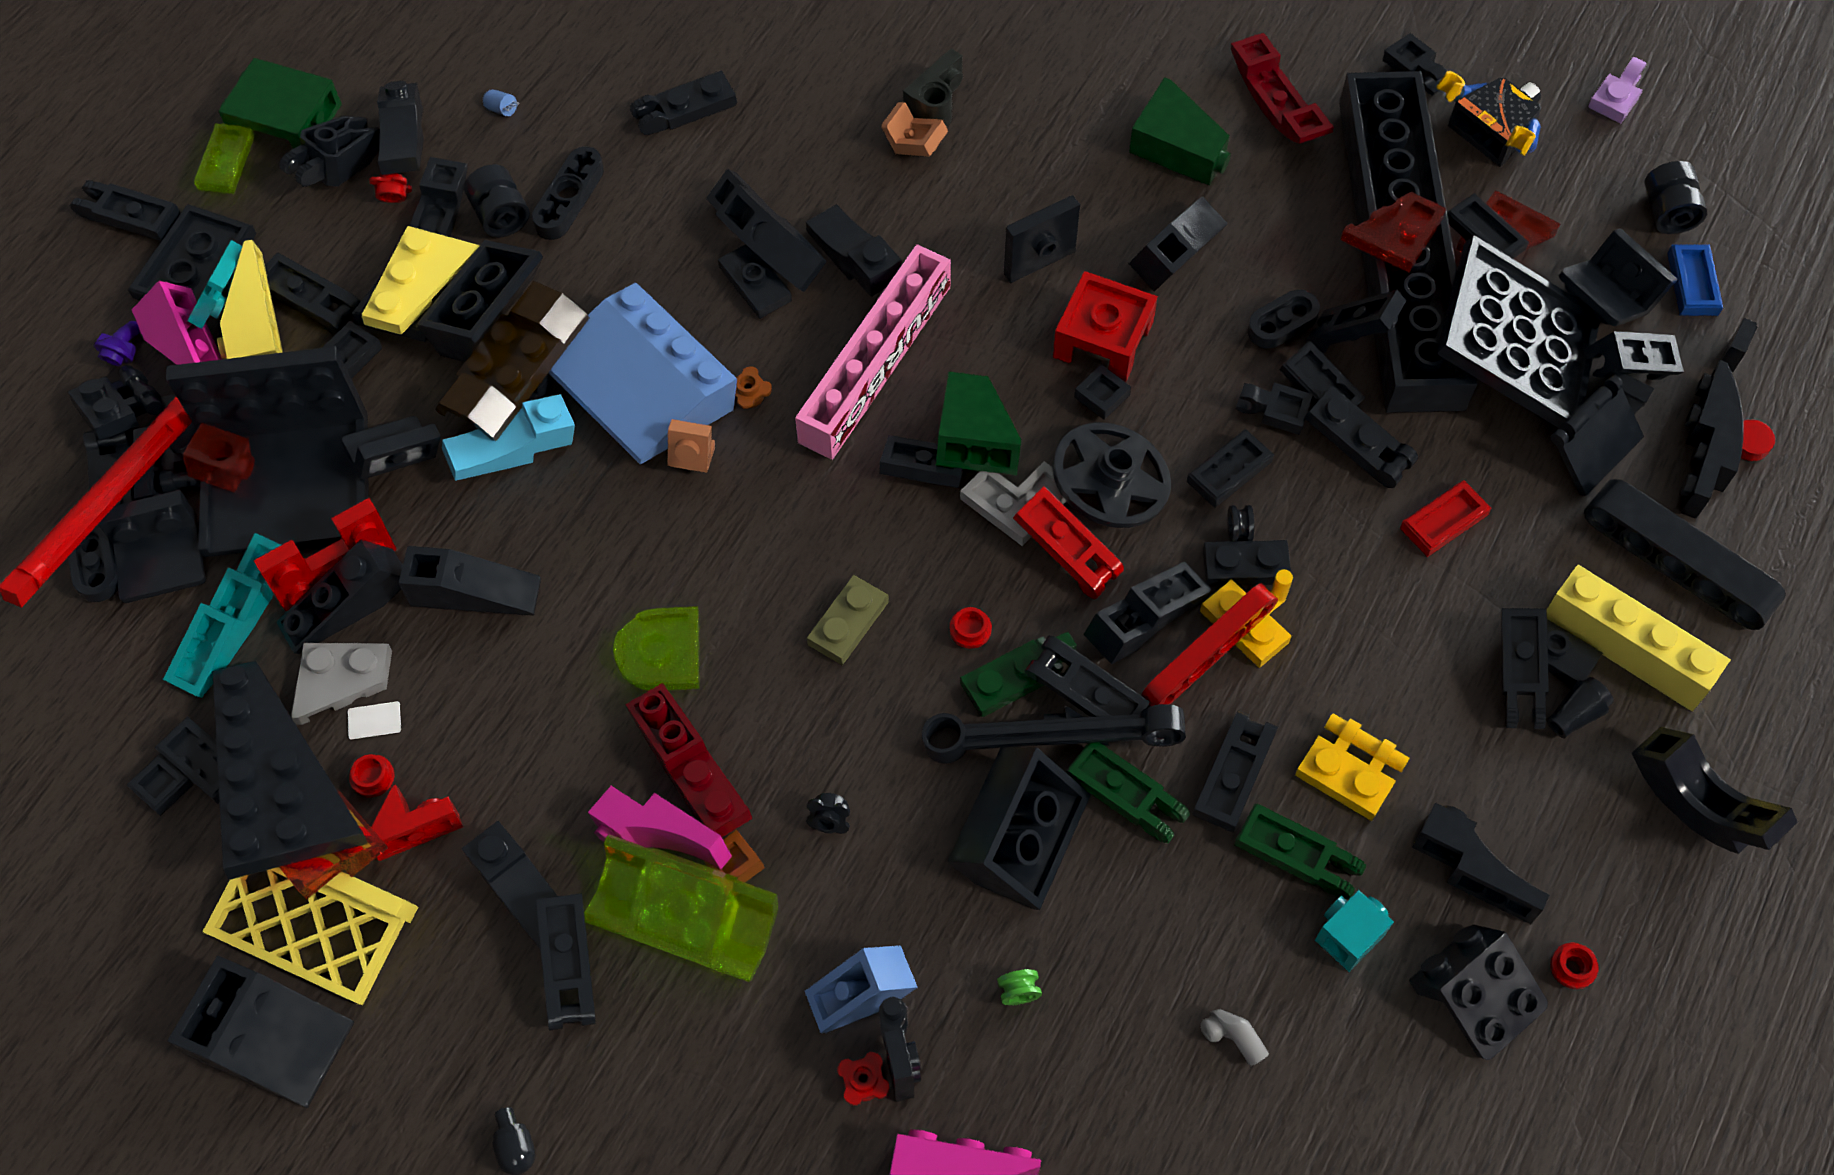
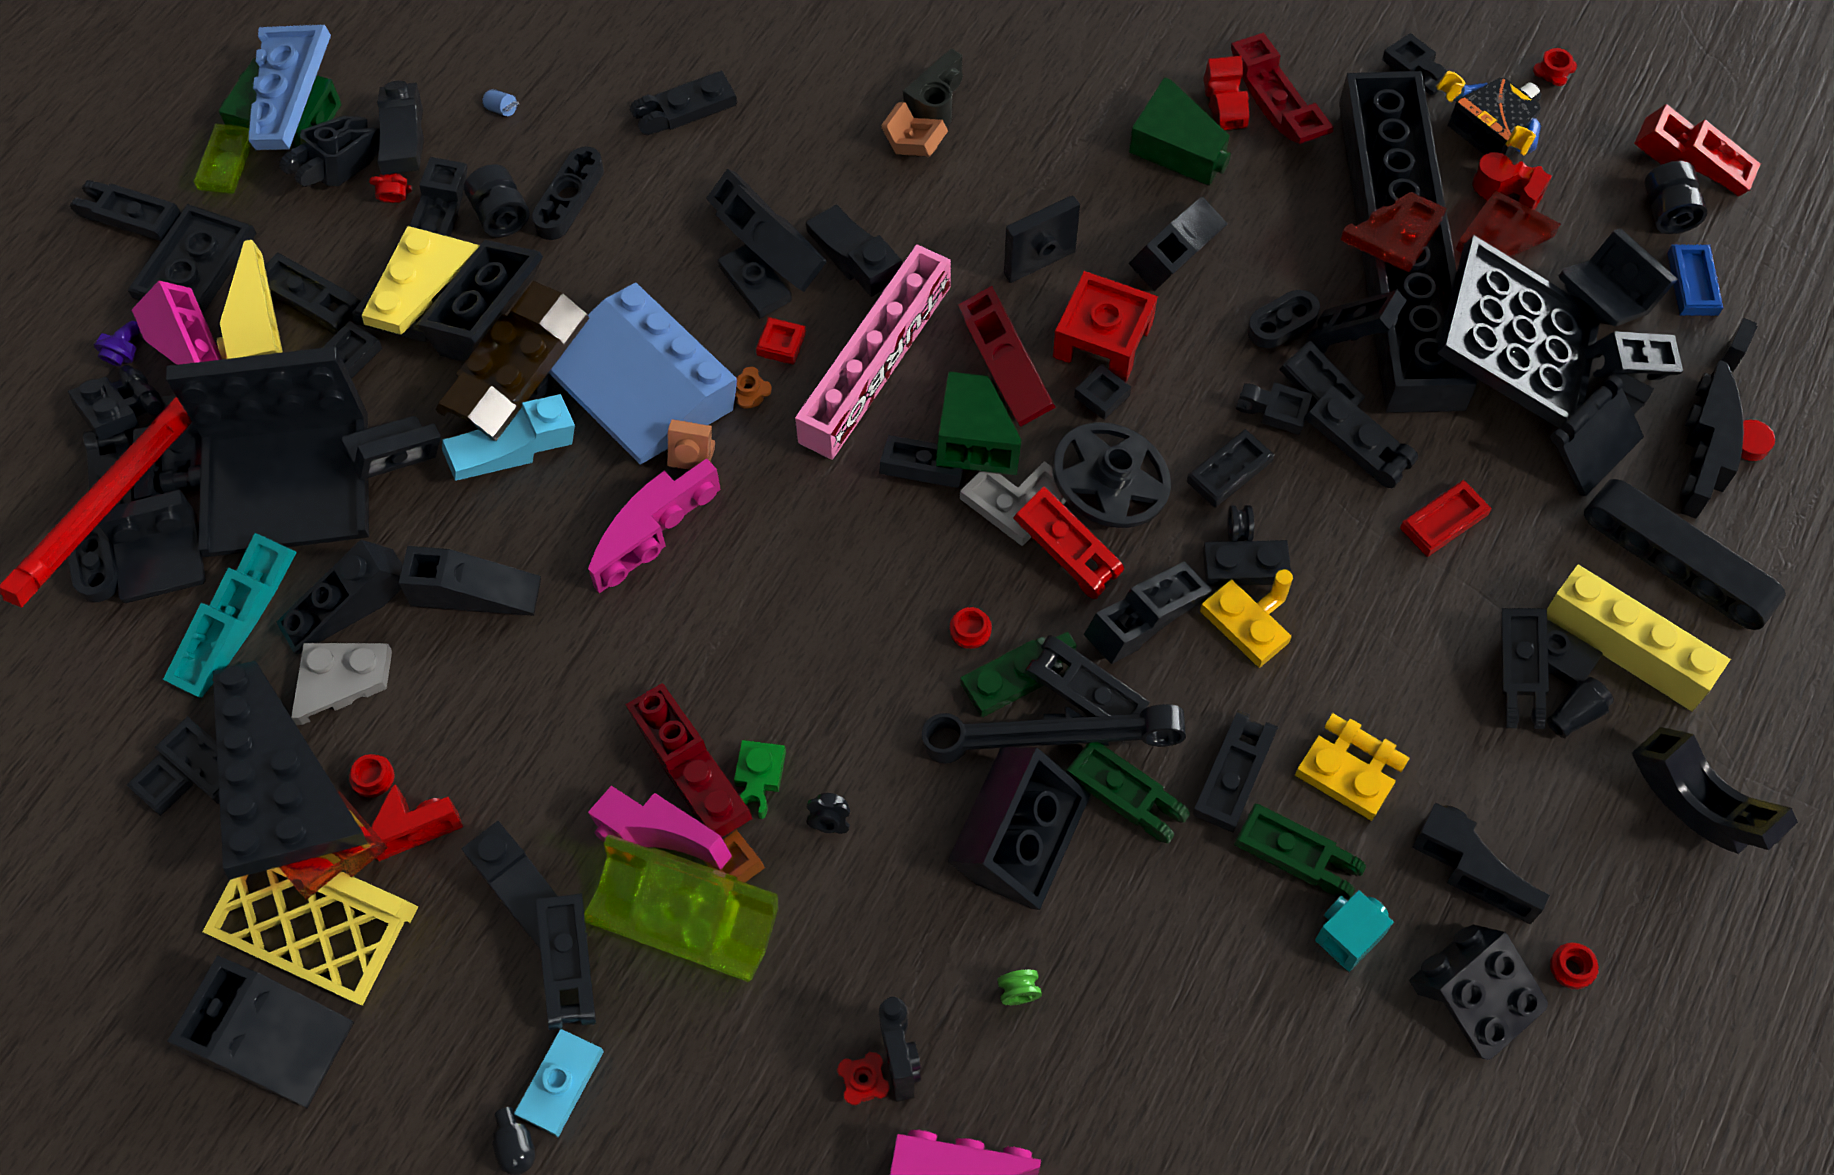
(213, 443): clear red brick -> none
(217, 289): teal plate -> none
(285, 78): none -> medium blue wing
(293, 576): red plate -> none
(374, 720): white sticker -> none
(559, 1082): none -> medium azure plate
(637, 529): none -> dark pink slope
(660, 648): clear neon green tile -> none
(759, 771): none -> green plate
(781, 340): none -> red tile
(847, 620): olive plate -> none
(860, 986): medium blue slope -> none
(1006, 356): none -> dark red slope
(1210, 646): red beam -> none
(1222, 85): none -> red leg
(1237, 1029): light grey arm -> none
(1478, 219): black tile -> none
(1500, 174): none -> red leg
(1555, 66): none -> red plate
(1619, 95): lavender plate -> none
(1671, 138): none -> red slope

